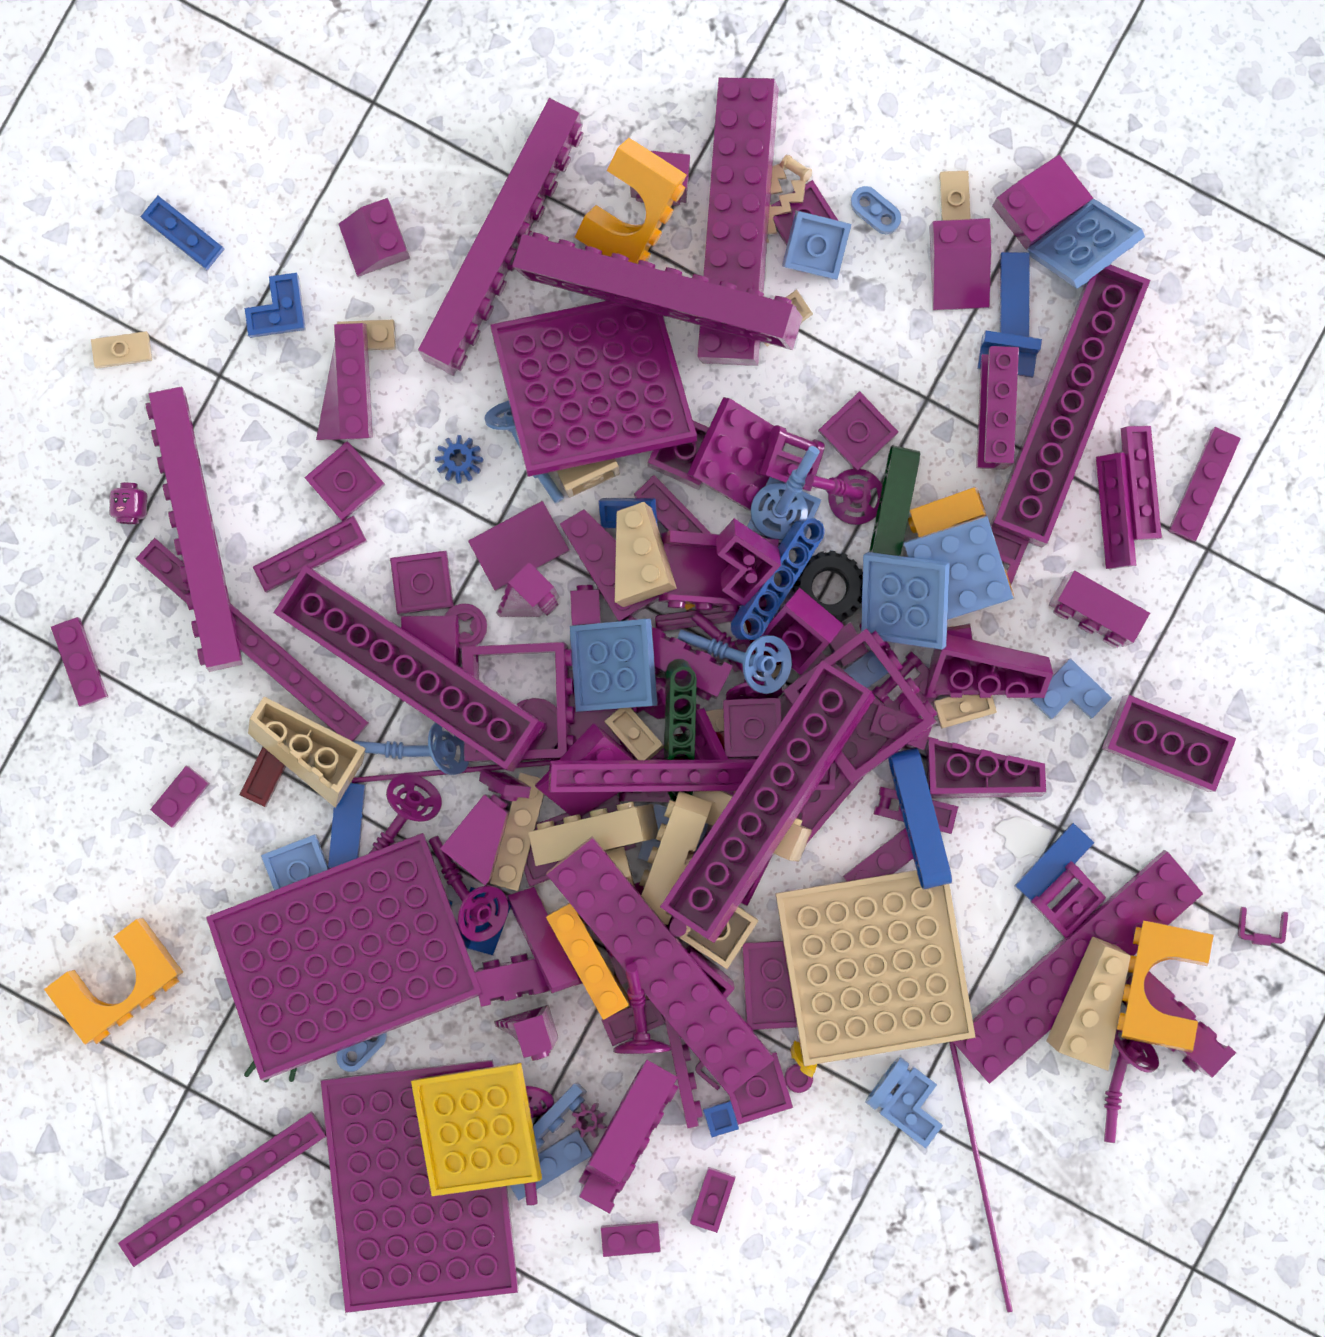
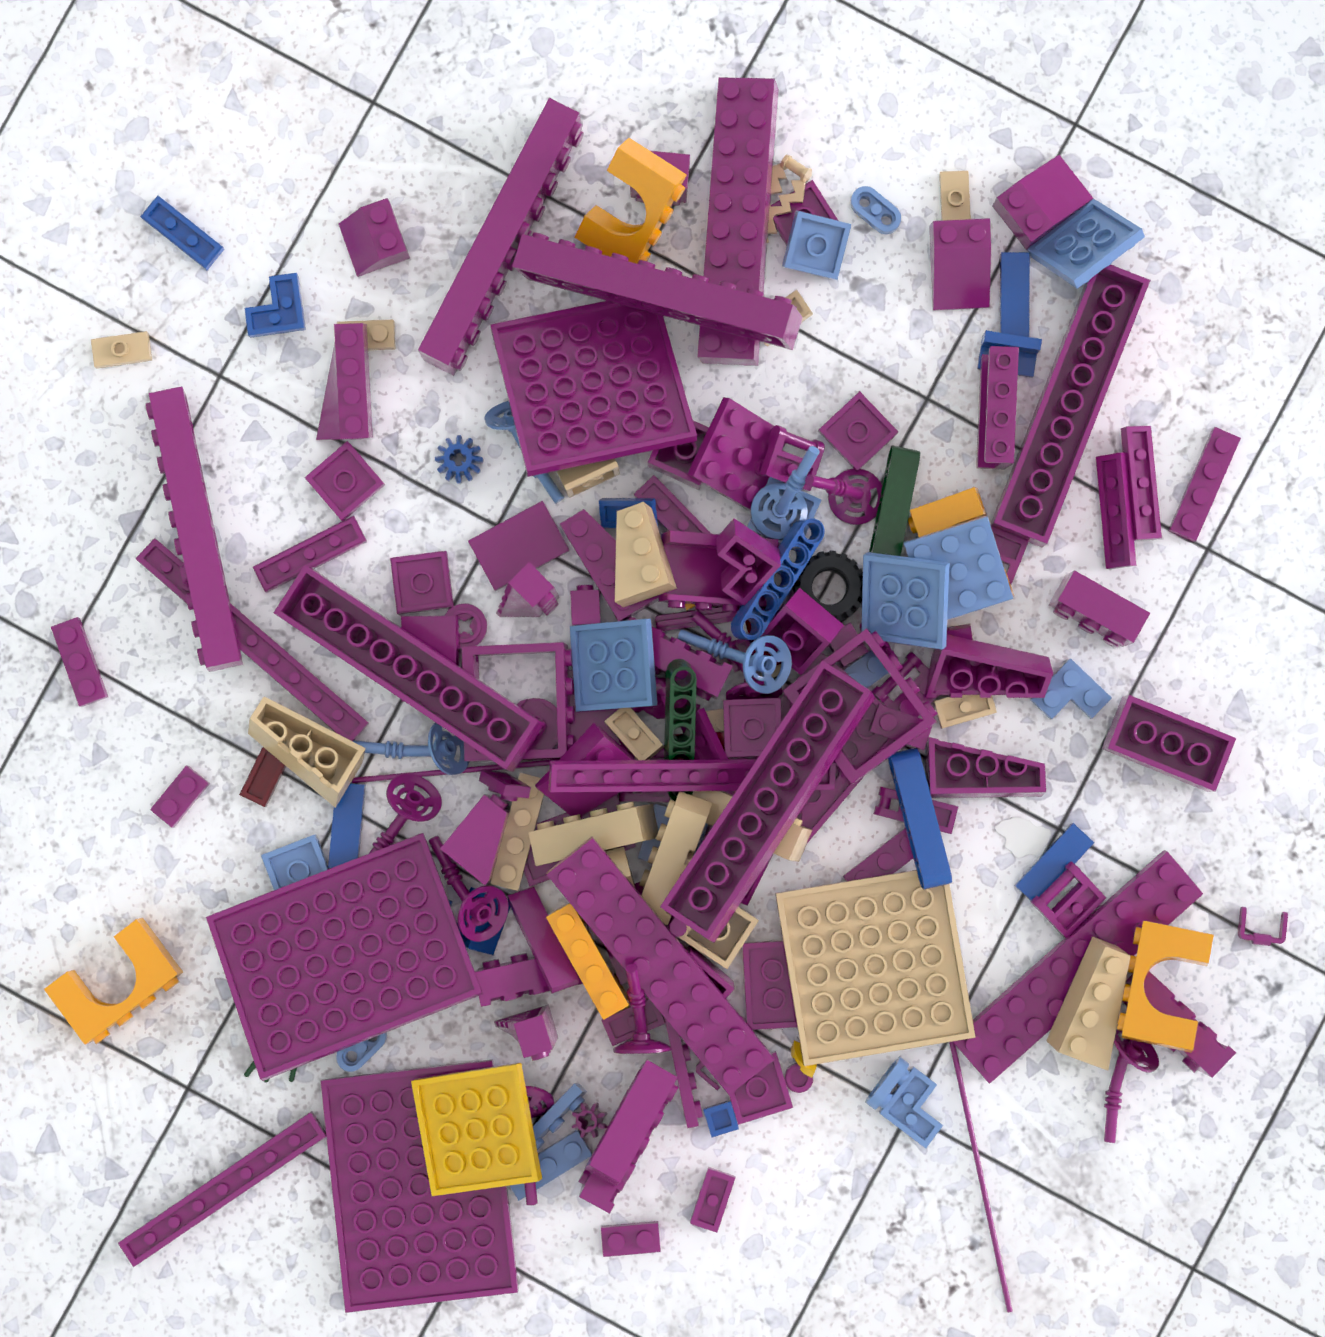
(128, 503): magenta head -> none

